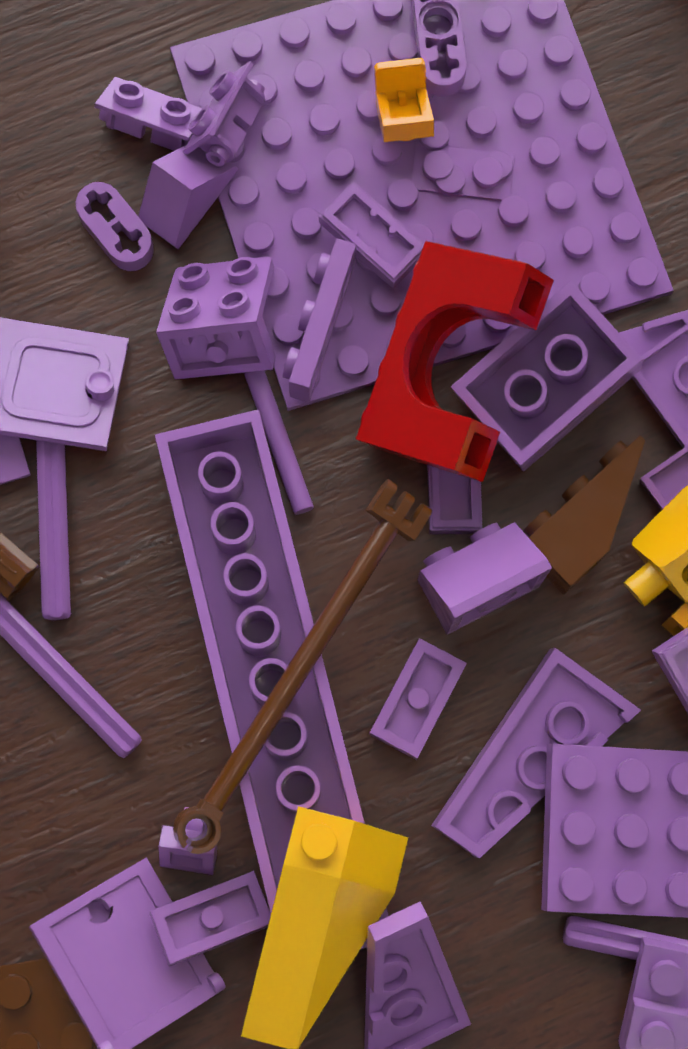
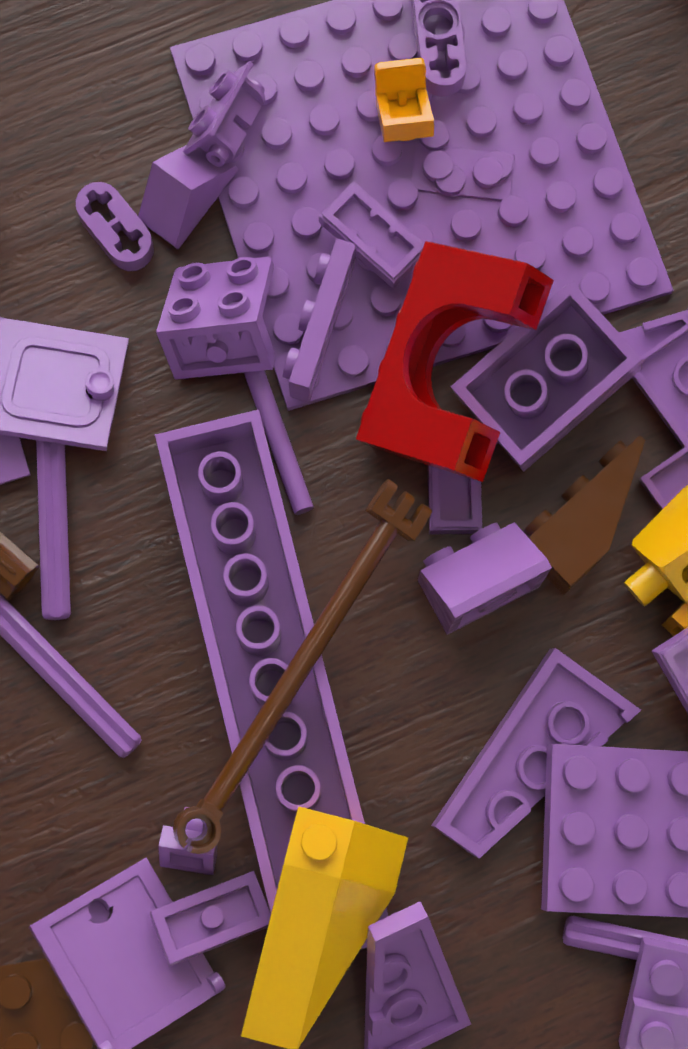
(133, 107): medium lavender hinge -> none
(417, 699): medium lavender plate -> none

